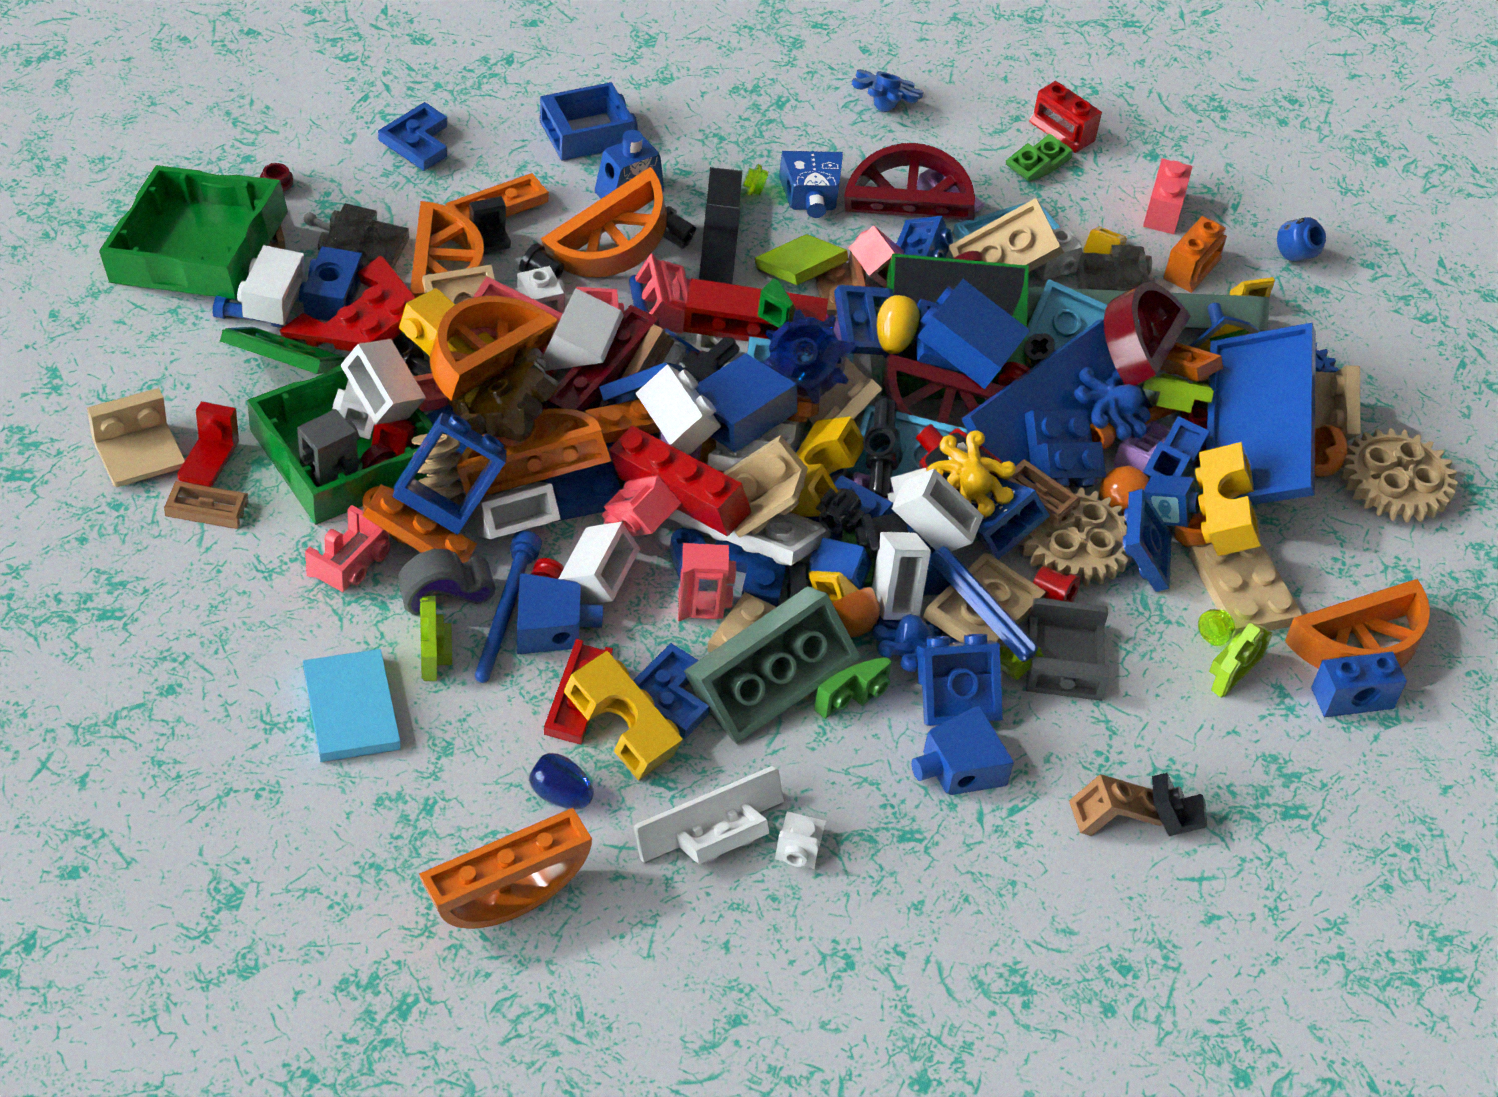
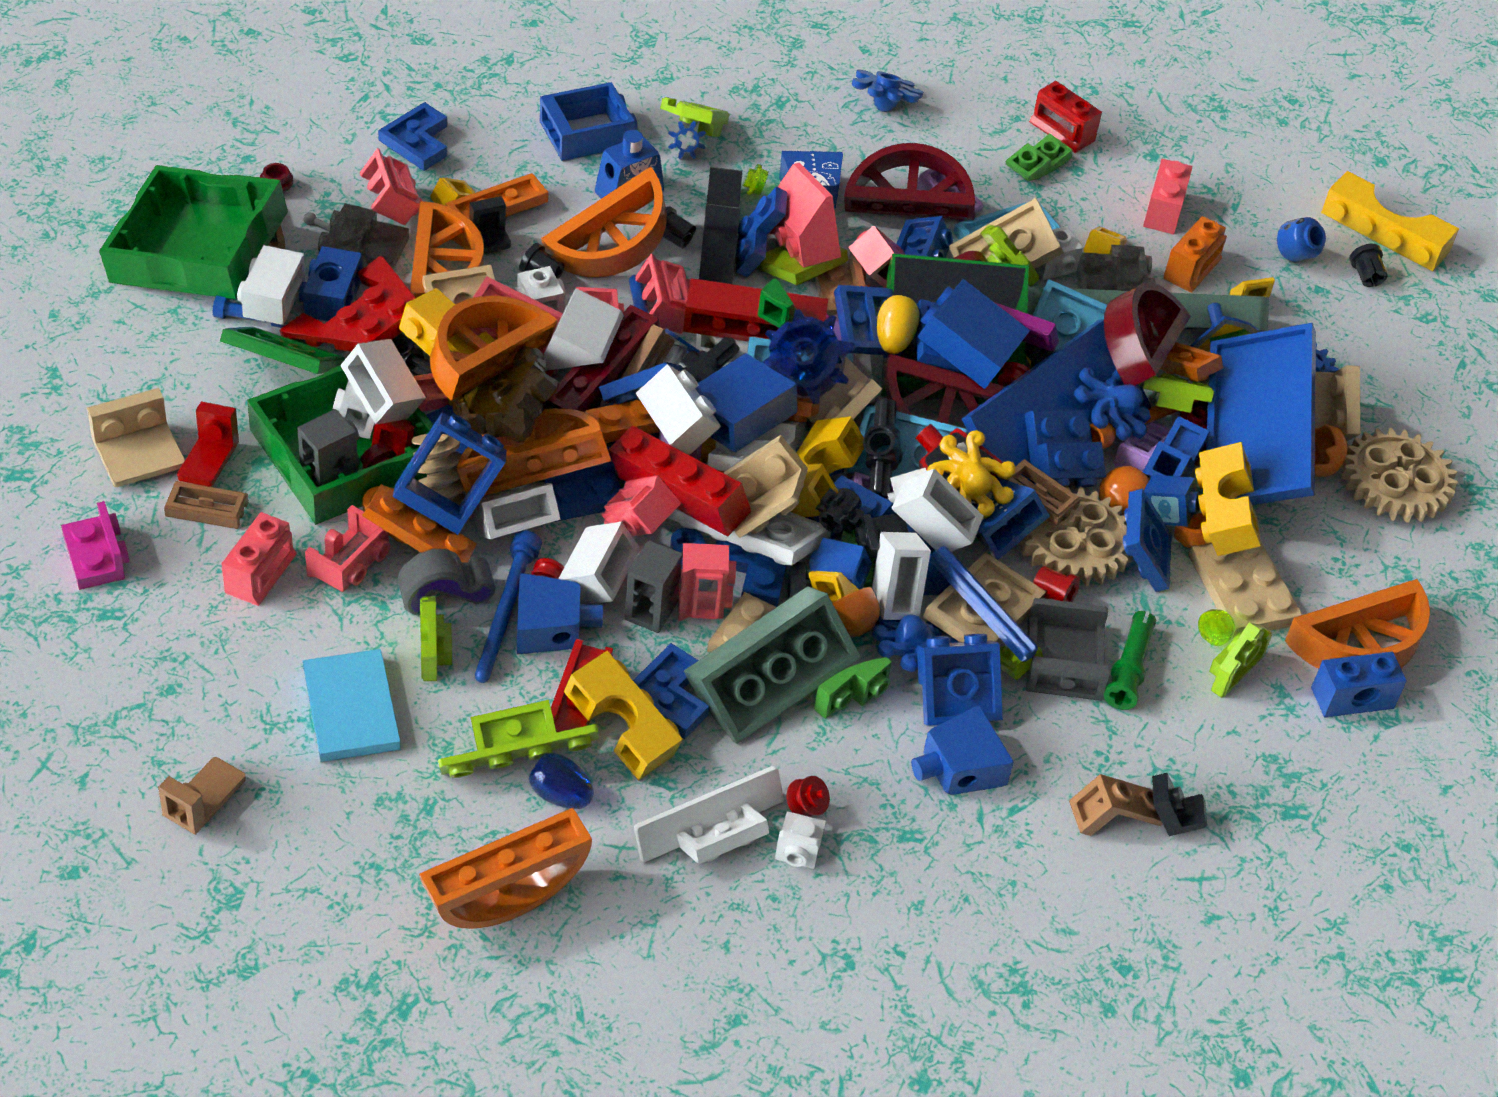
(94, 549): none -> dark pink bracket
(196, 802): none -> medium nougat bracket
(258, 559): none -> coral window
(399, 197): none -> coral window
(449, 190): none -> yellow slope
(516, 734): none -> lime bracket
(653, 586): none -> dark grey brick
(683, 131): none -> blue gear
(710, 118): none -> lime plate
(755, 228): none -> blue plate
(808, 796): none -> red wheel
(810, 219): none -> coral slope
(1005, 251): none -> lime plate
(1042, 332): none -> magenta tile
(1129, 670): none -> green pin
(1369, 264): none -> black bush
(1420, 239): none -> yellow arch

